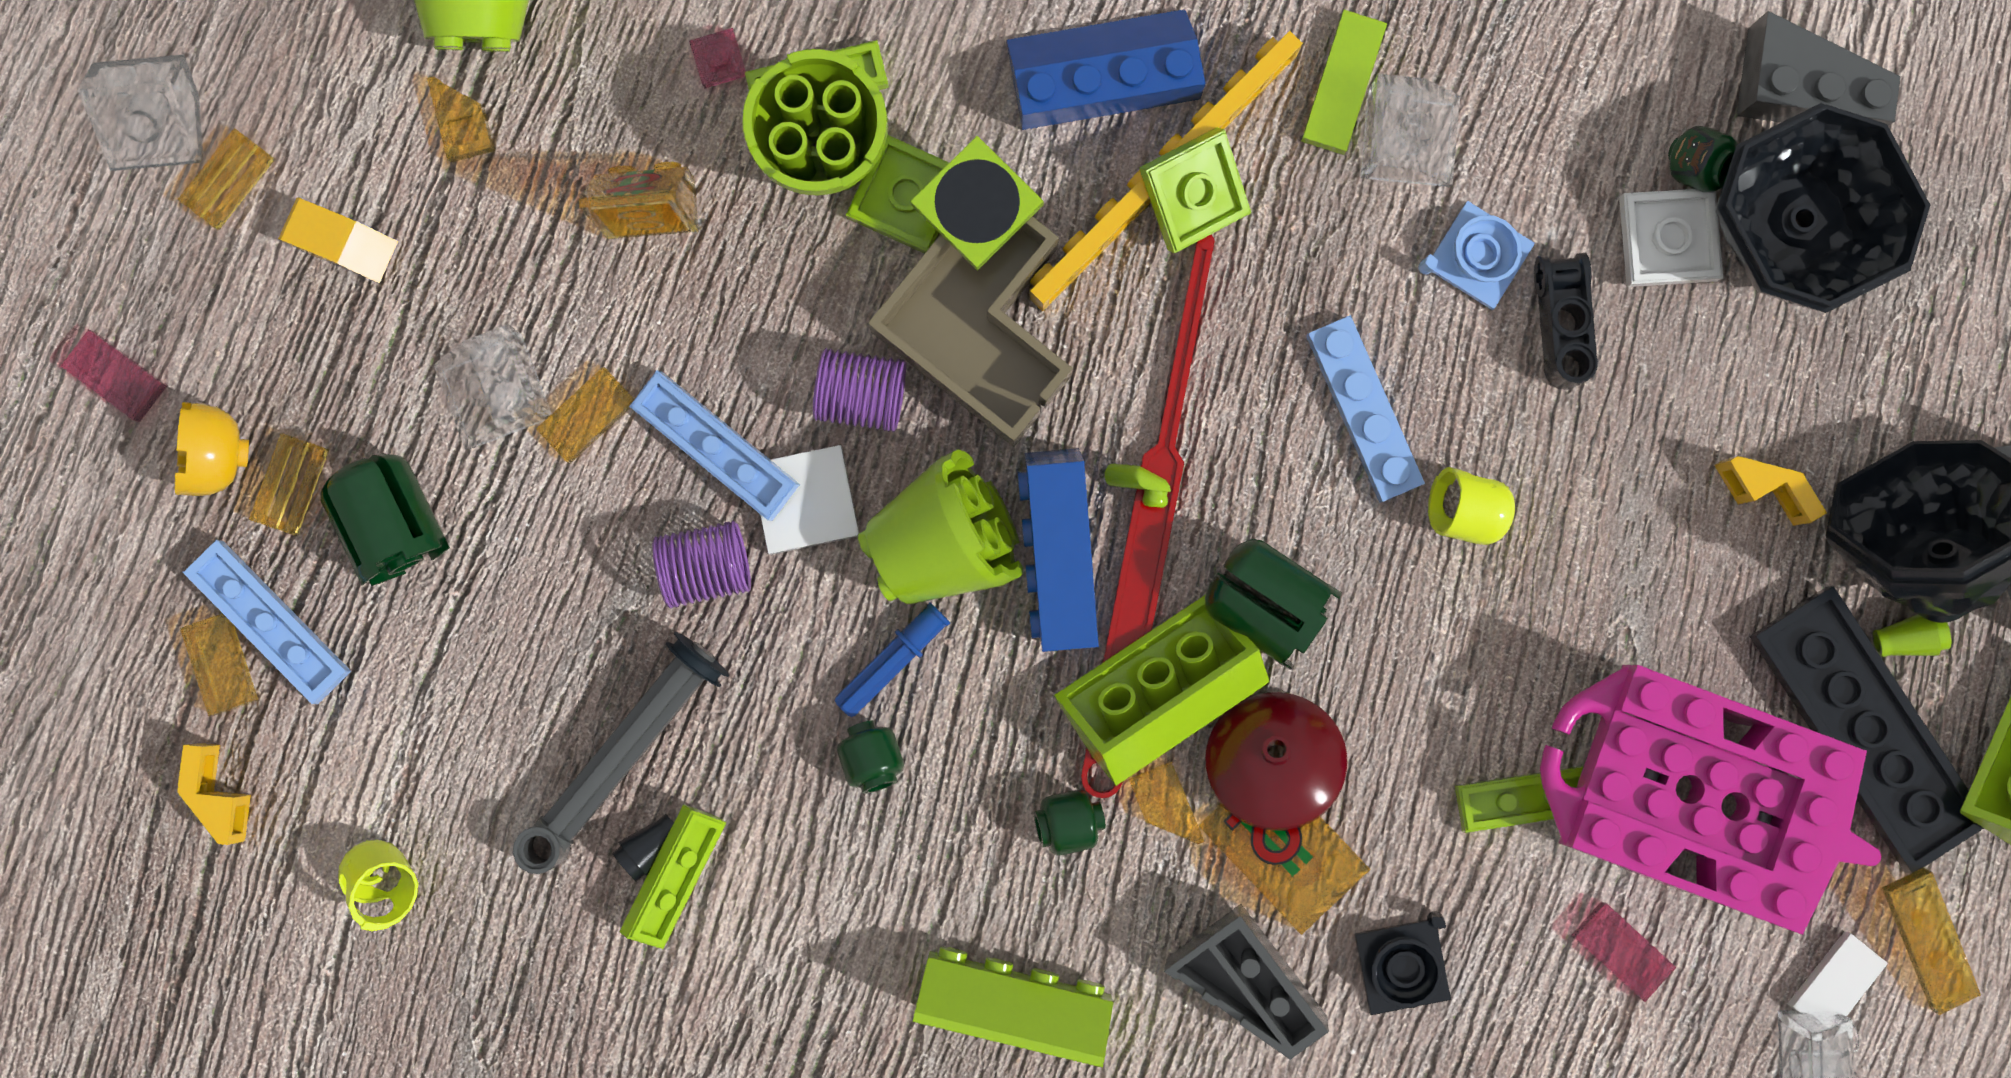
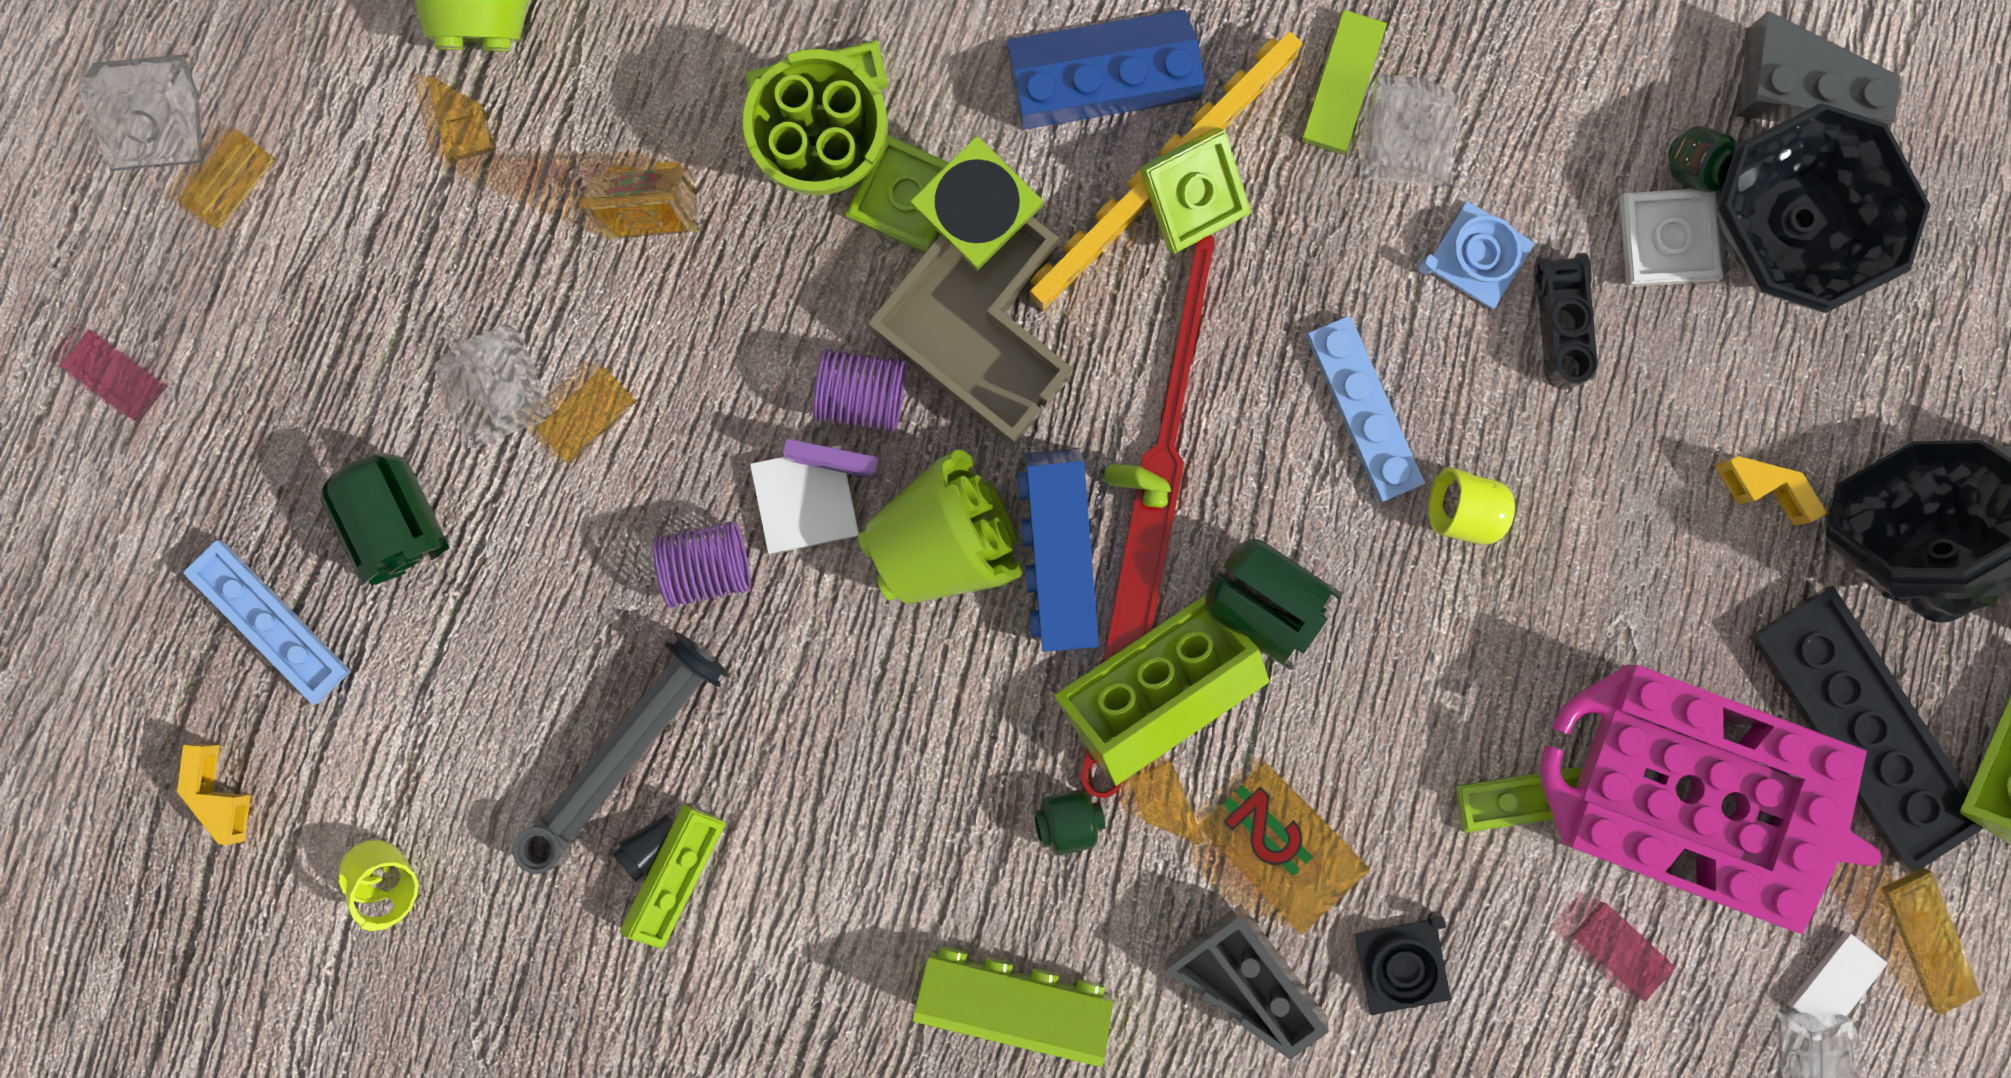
(207, 450): yellow cylinder -> none
(219, 664): clear yellow tile -> none
(273, 477): clear yellow tile -> none
(338, 239): yellow slope -> none
(714, 445): light blue tile -> none
(718, 58): clear pink plate -> none
(832, 459): none -> medium lavender tile
(870, 757): dark green head -> none
(891, 660): blue axle -> none
(1268, 789): dark red dish -> none
(1913, 638): lime cone -> none

